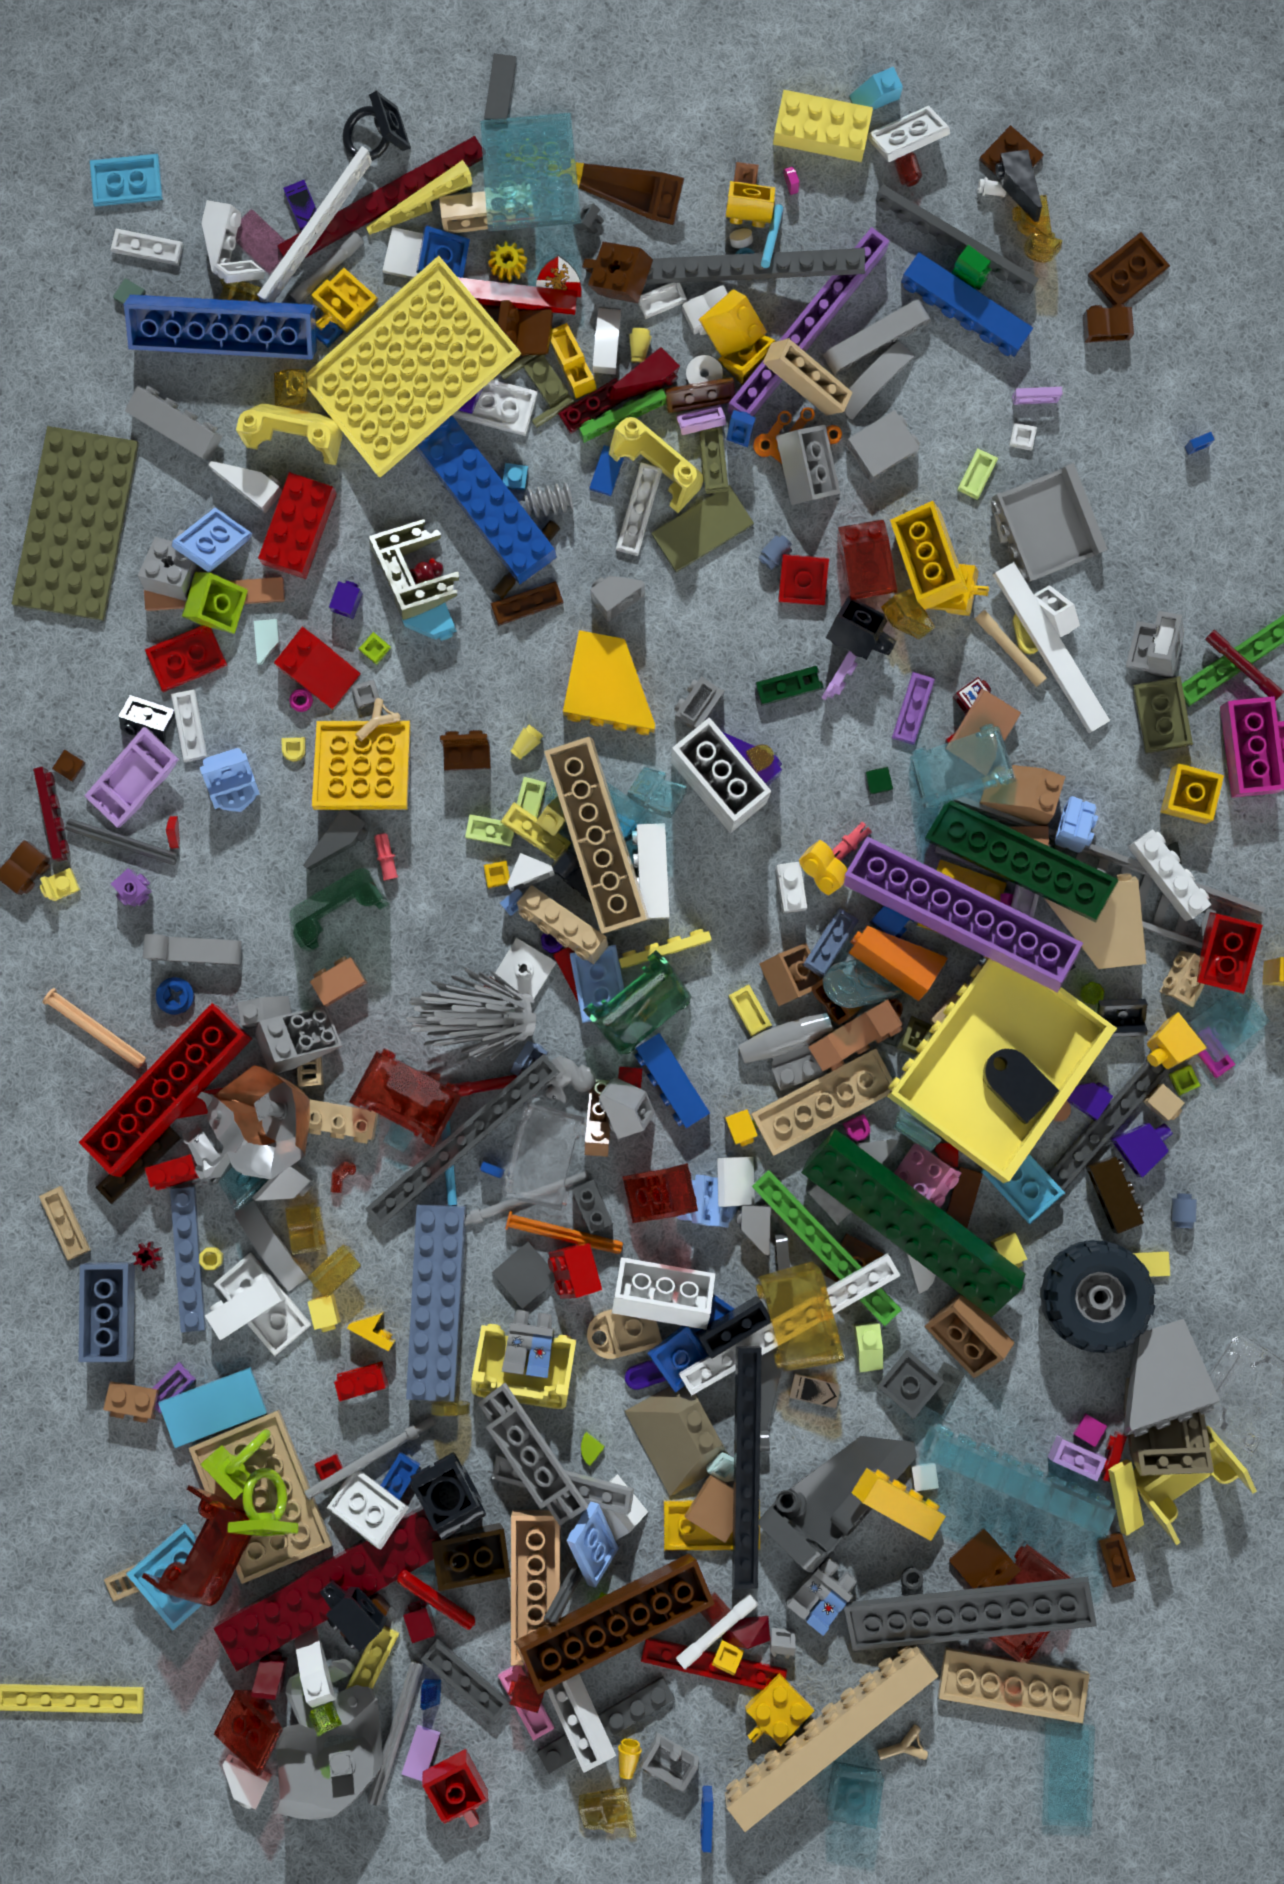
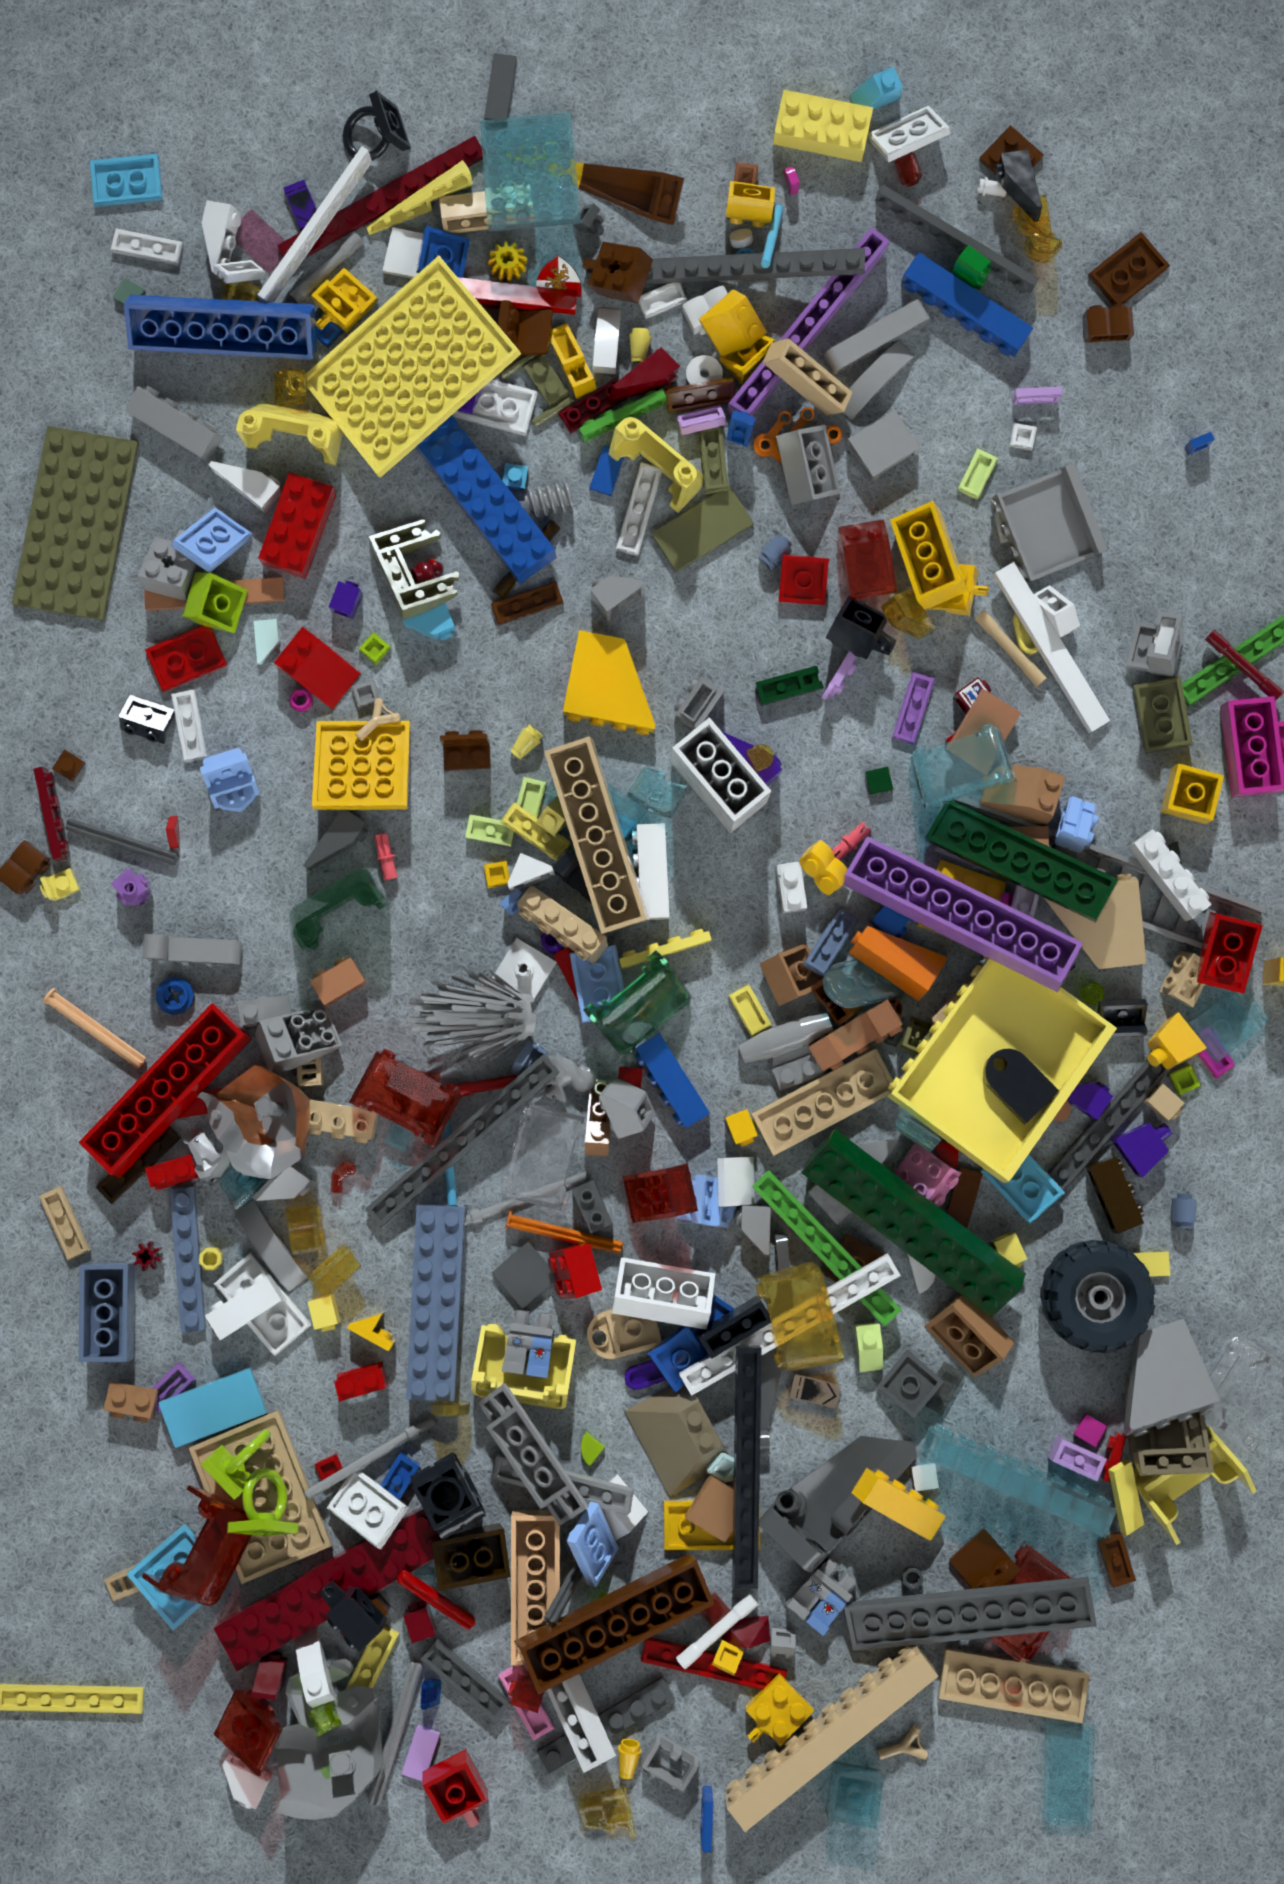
(132, 777): lavender slope -> none
(294, 748): light yellow tile -> none
(492, 1169): blue tile -> none
(857, 1128): dark pink tile -> none

